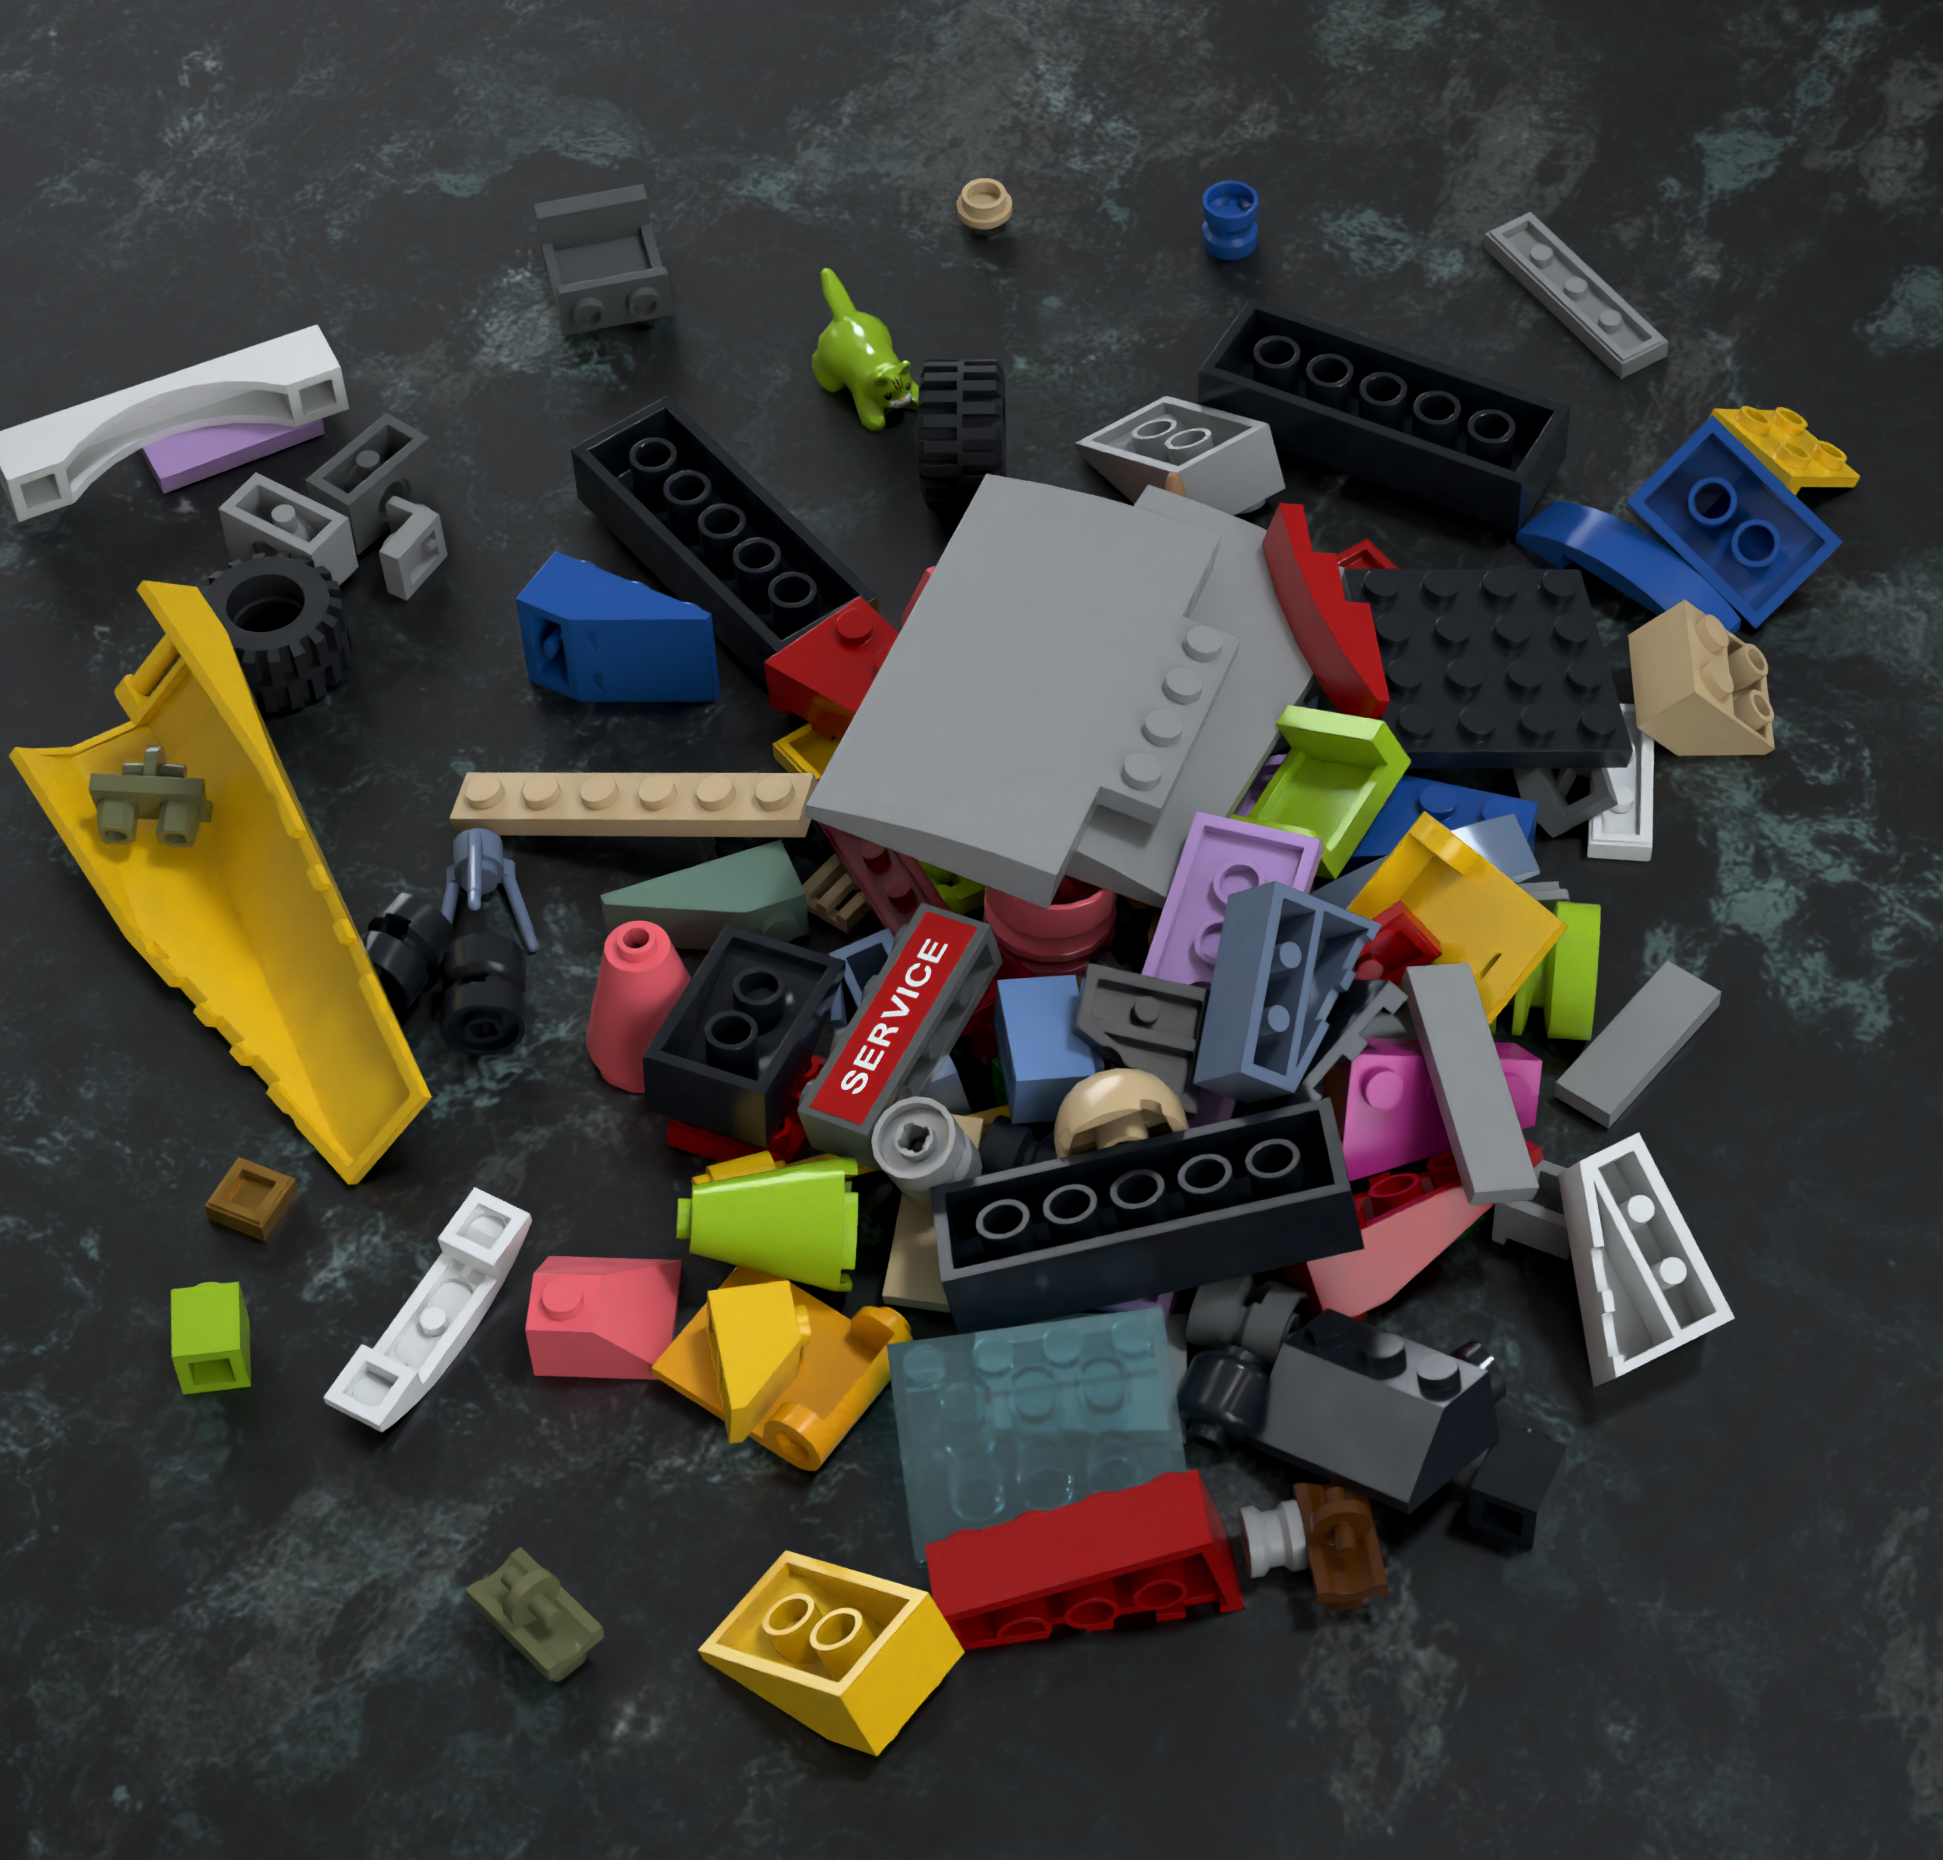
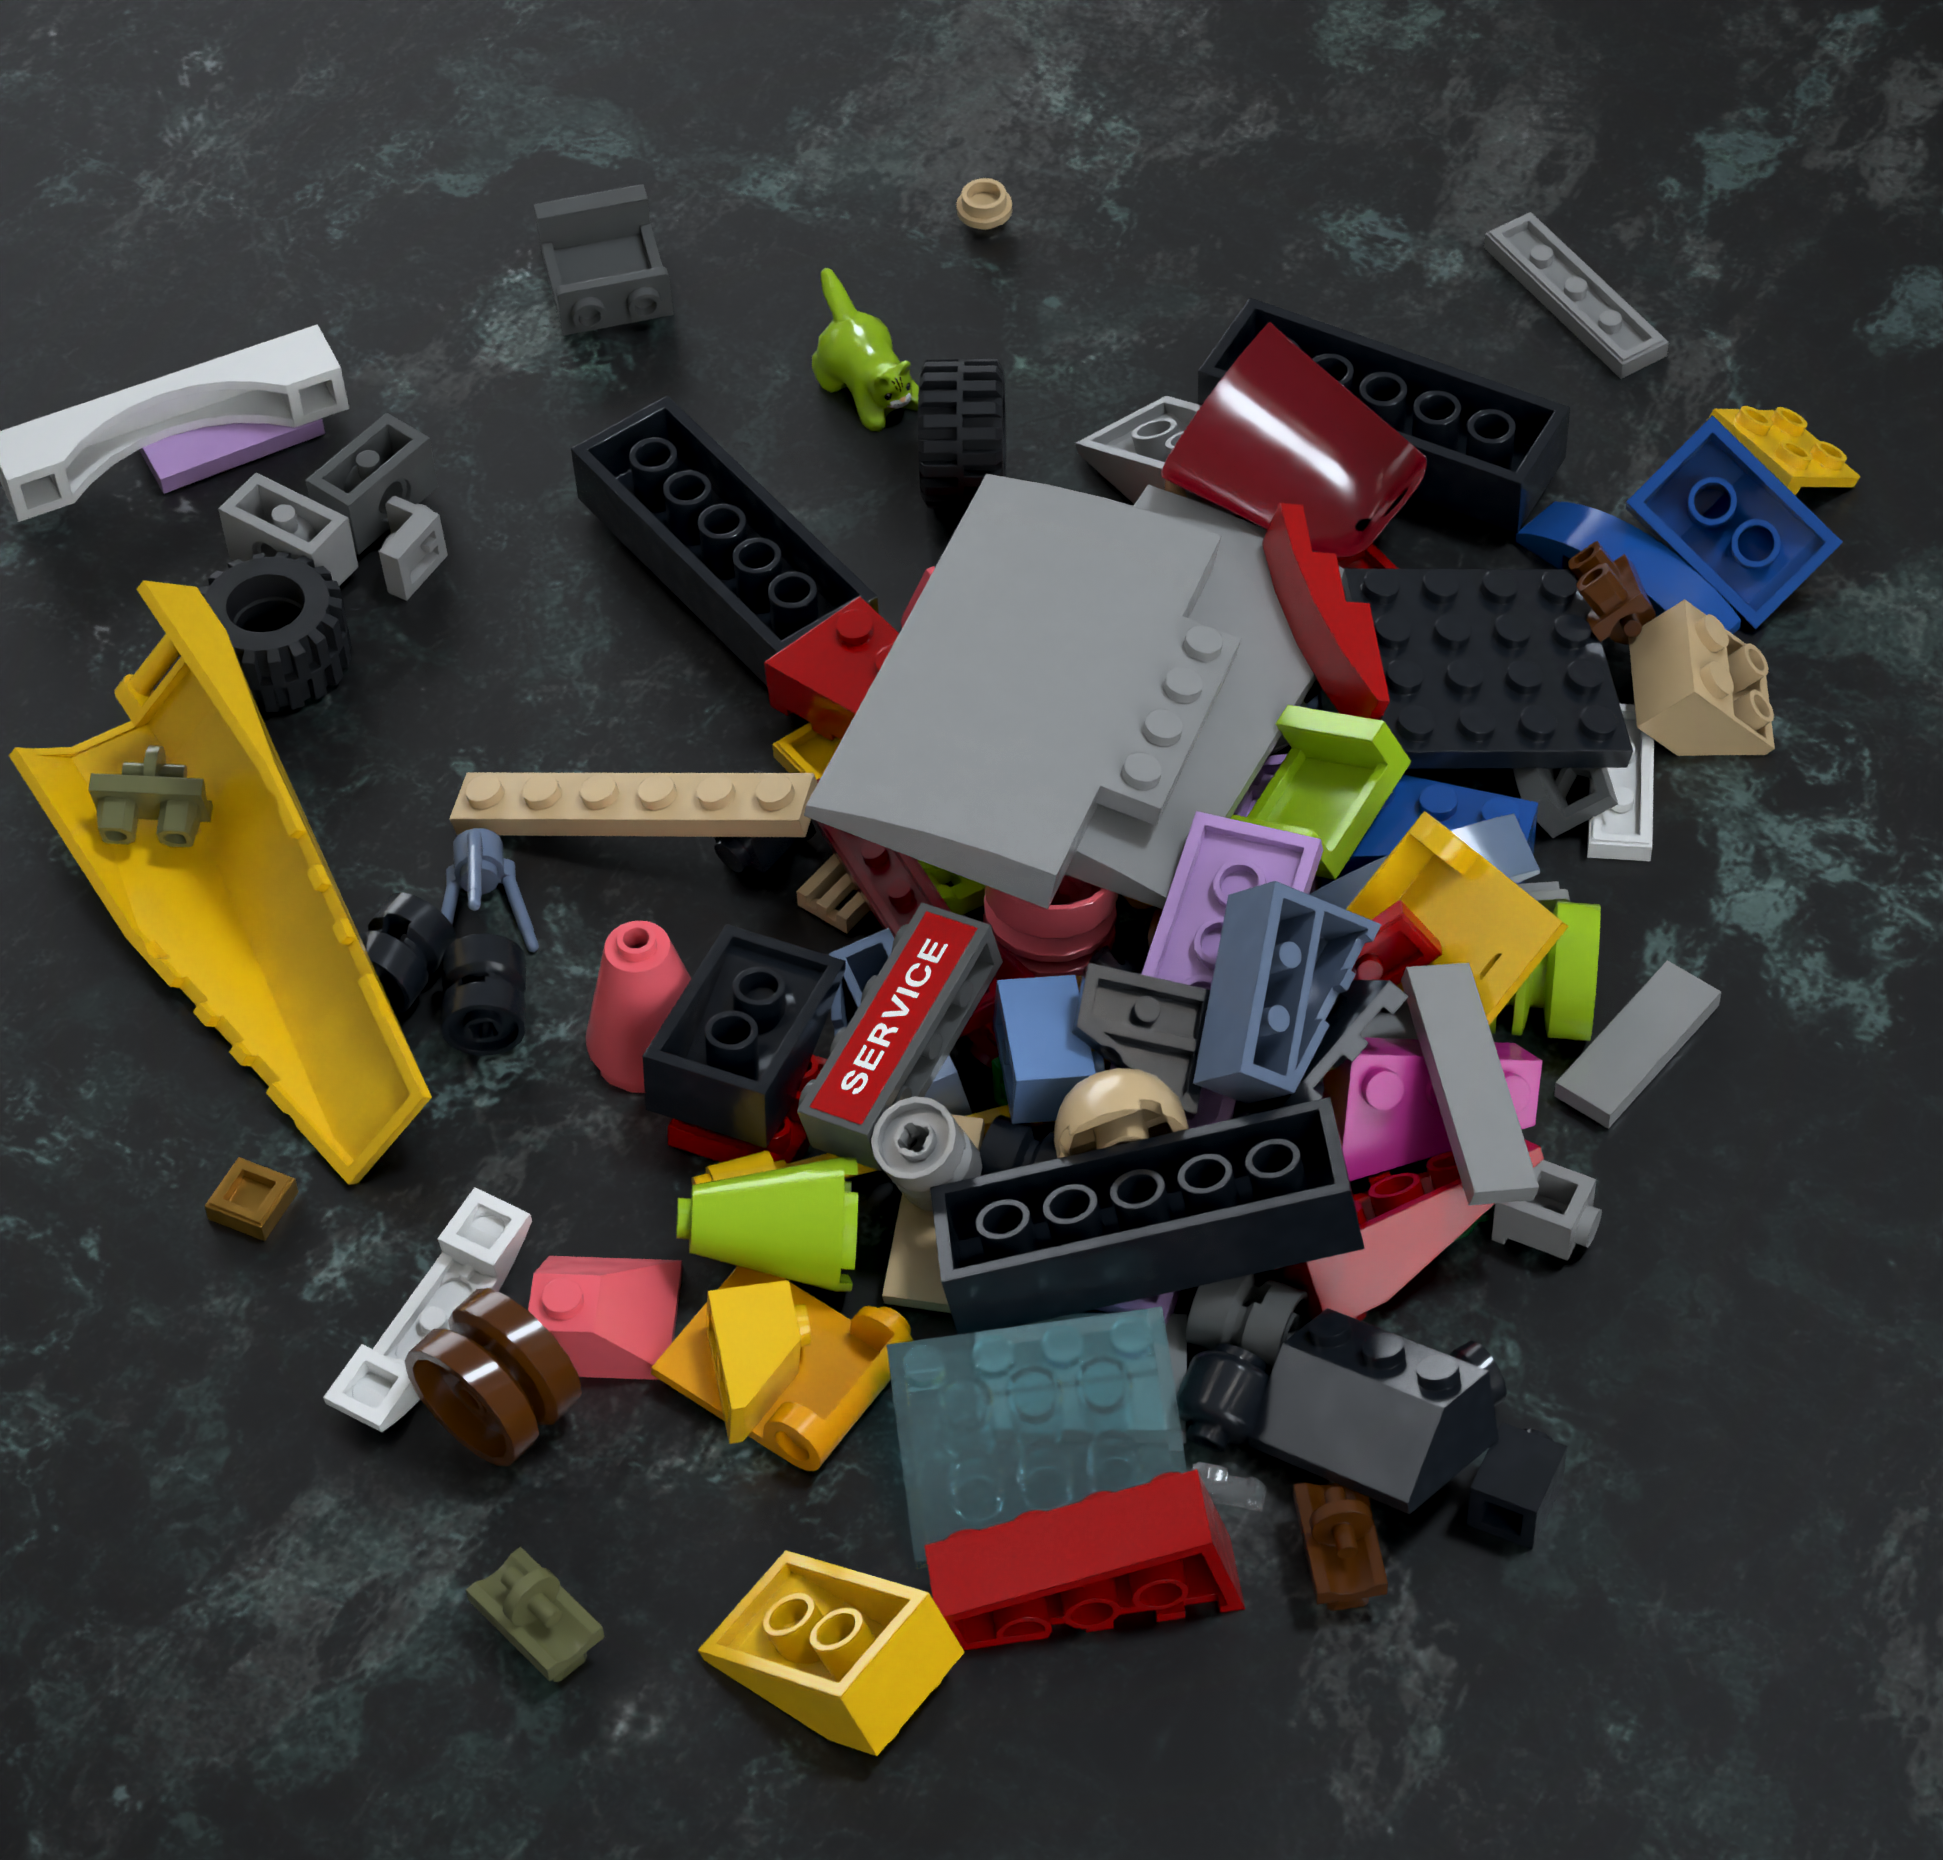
(210, 1337): lime brick -> none
(493, 1376): none -> reddish brown wheel
(614, 638): blue slope -> none
(693, 905): sand green slope -> none
(1230, 220): blue wheel -> none
(1232, 1490): none -> clear tile
(1272, 1538): light grey wheel -> none
(1295, 436): none -> dark red piece
(1613, 593): none -> reddish brown hips
(1634, 1262): white wedge -> none

